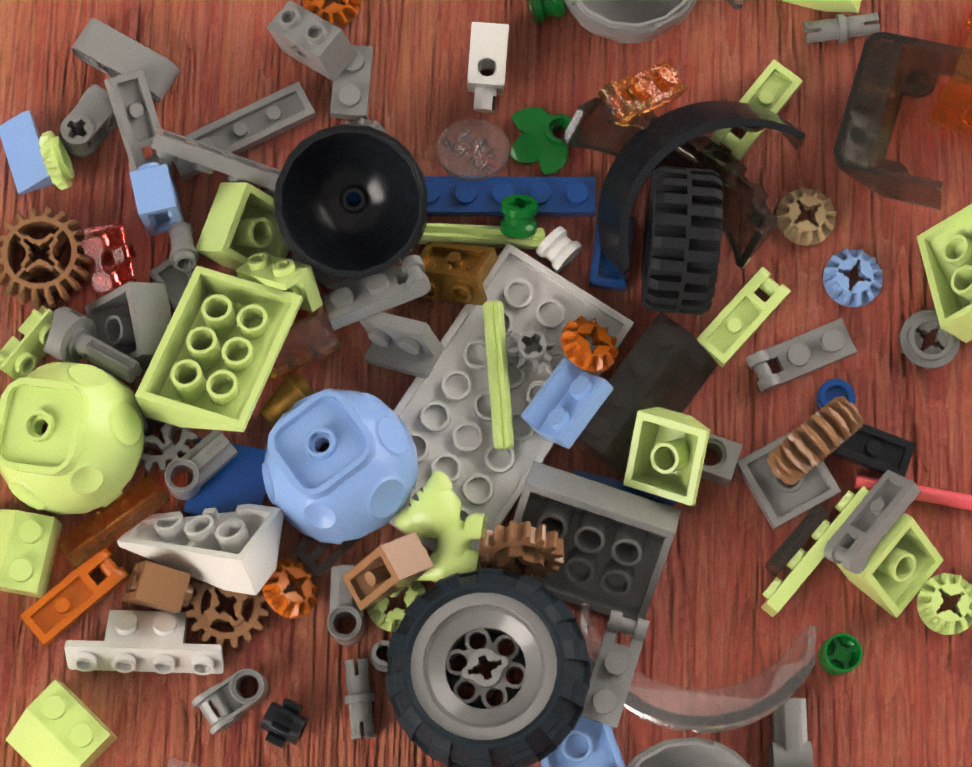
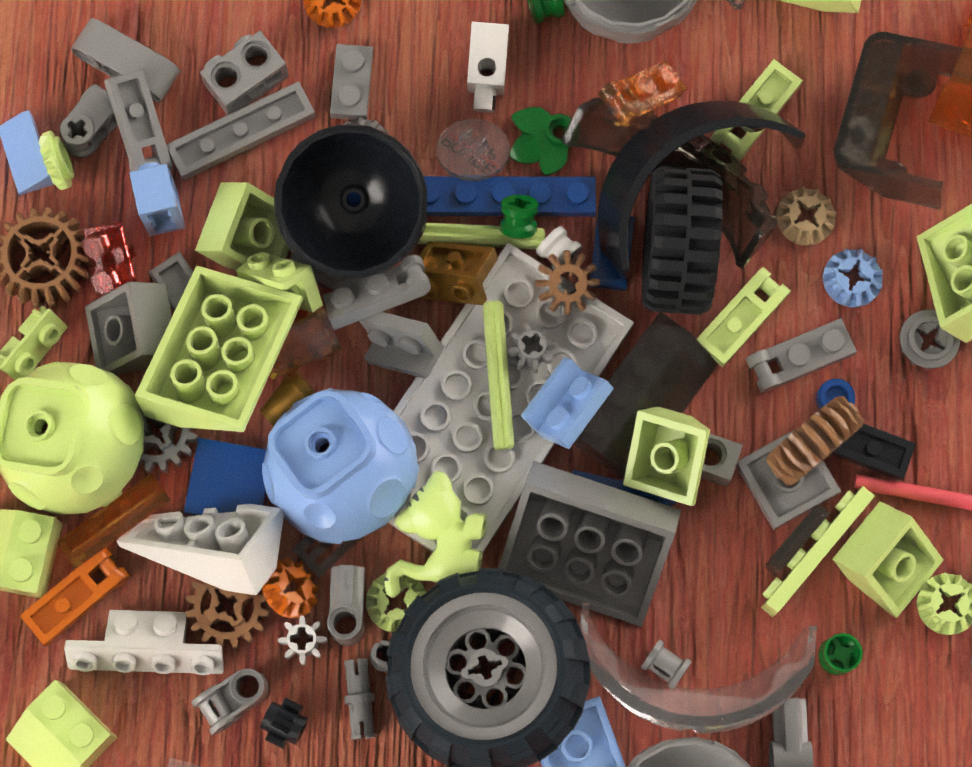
(74, 338): light grey piece -> none
(158, 587): medium nougat slope -> none
(183, 253): light grey pin -> none
(202, 462): light grey piece -> none
(209, 158): light grey plate -> none
(251, 80): none -> light grey brick
(294, 633): none -> white gear
(311, 40): light grey brick -> none
(387, 570): medium nougat slope -> none
(522, 549): medium nougat gear -> none
(577, 347): orange gear -> none
(579, 285): none -> medium nougat gear
(614, 669): light grey plate -> none
(666, 664): none -> light grey bush
(841, 28): light grey pin -> none
(871, 521): light grey plate -> none

